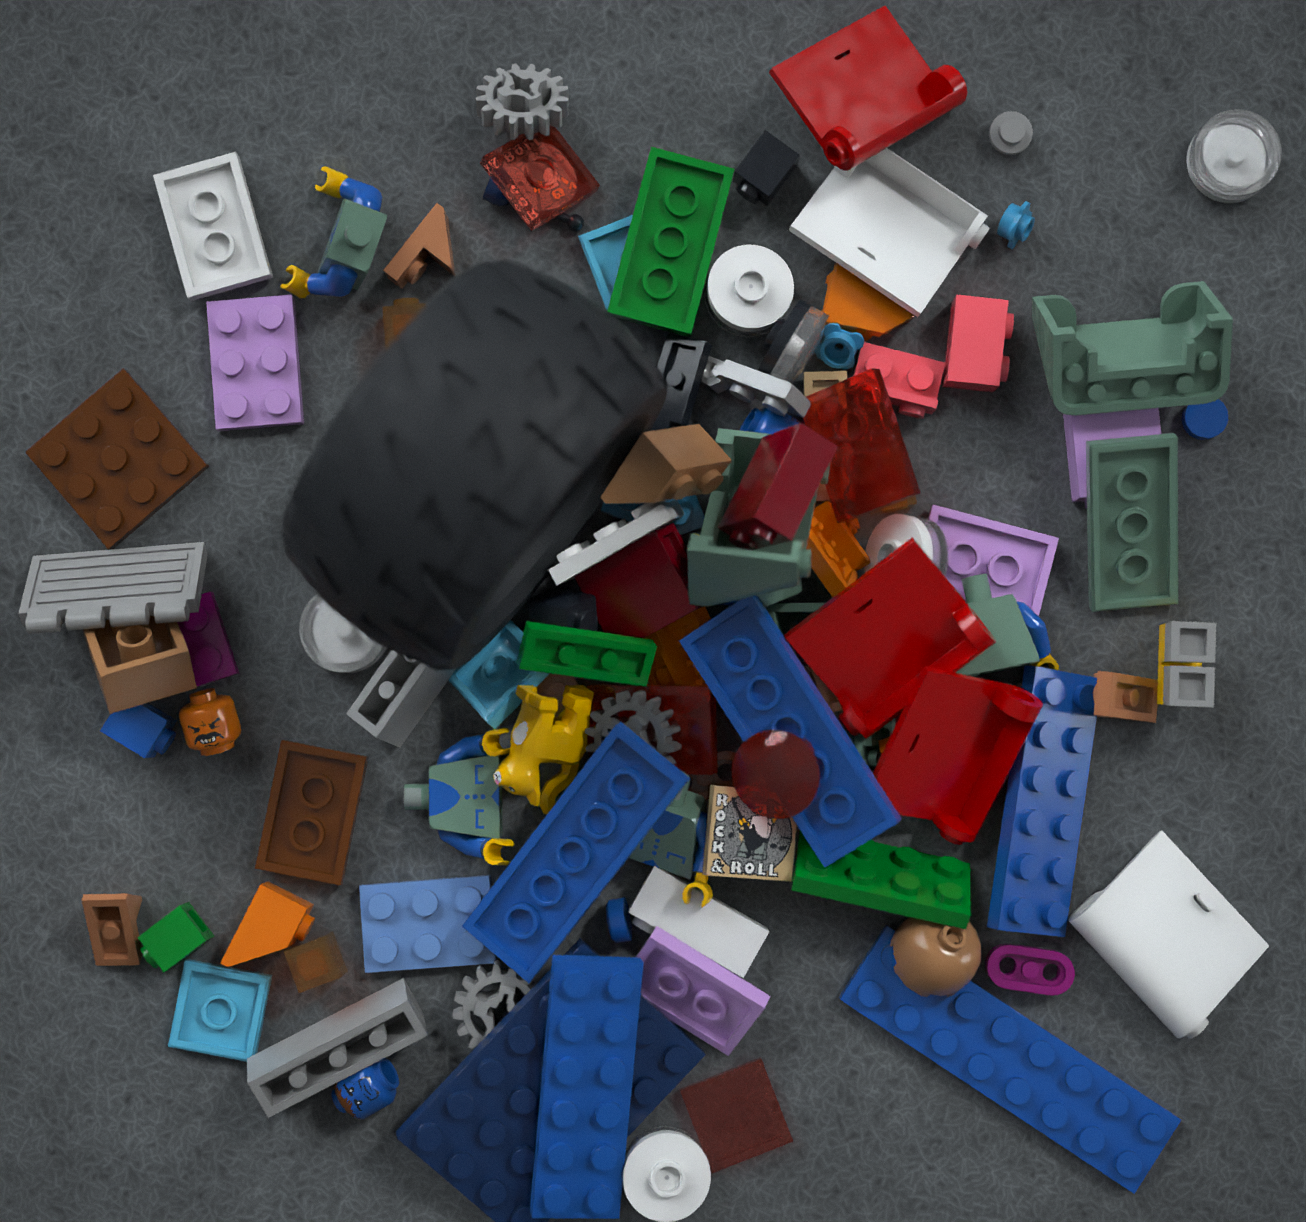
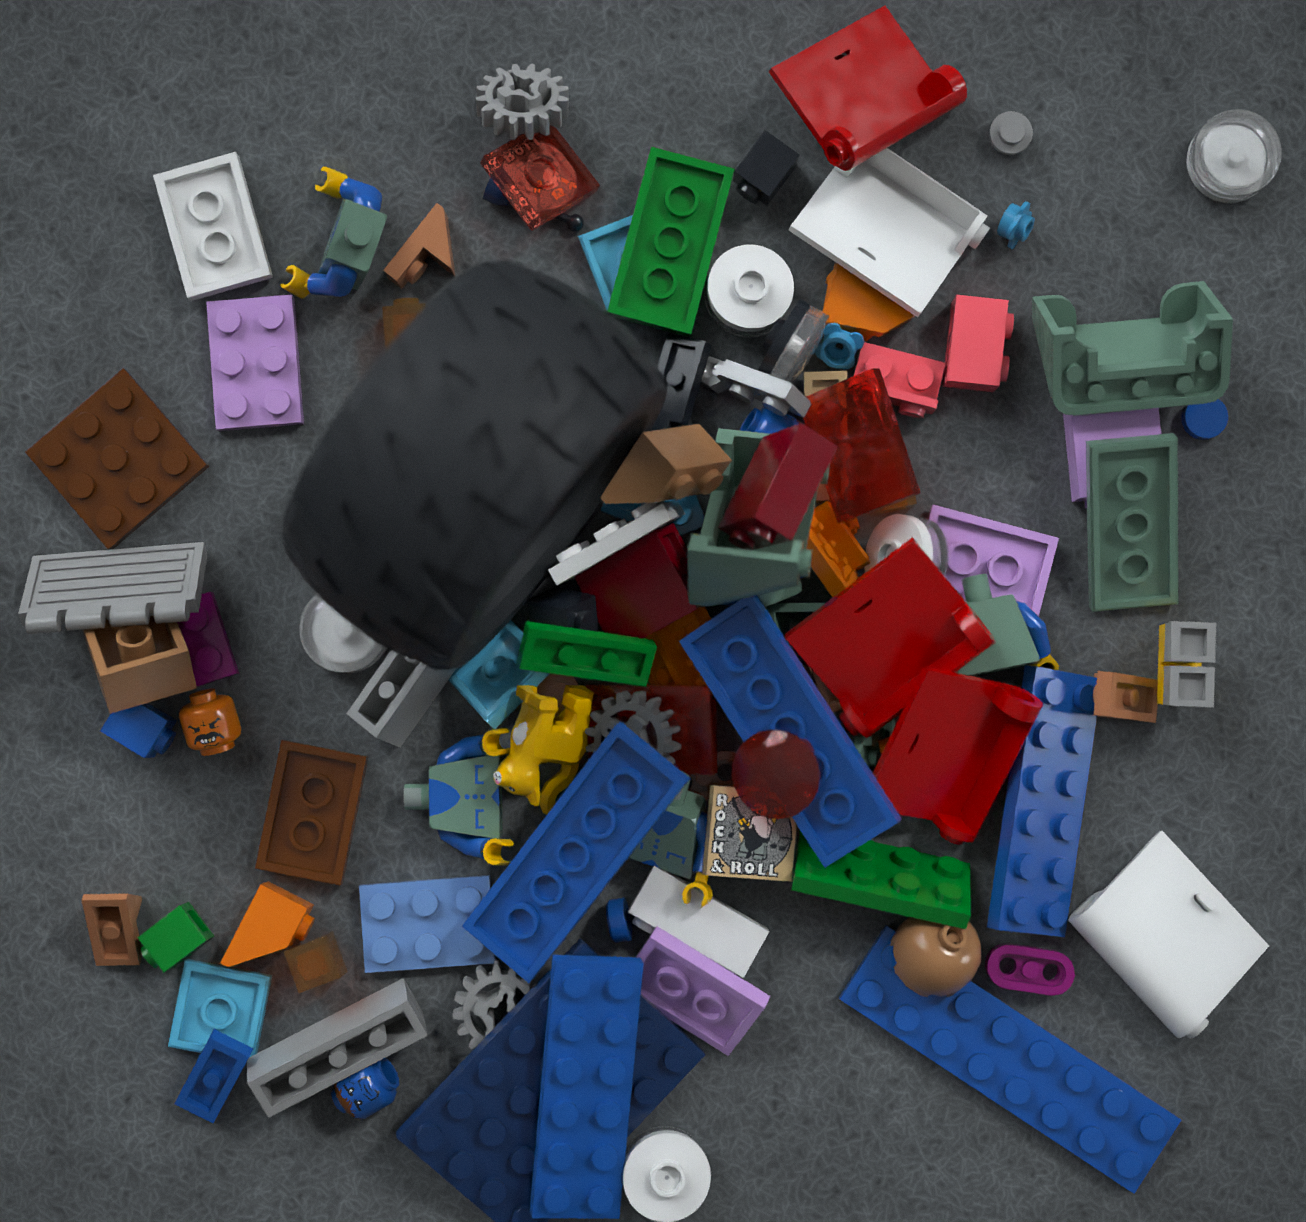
(213, 1076): none -> blue plate
(736, 1115): clear red tile -> none

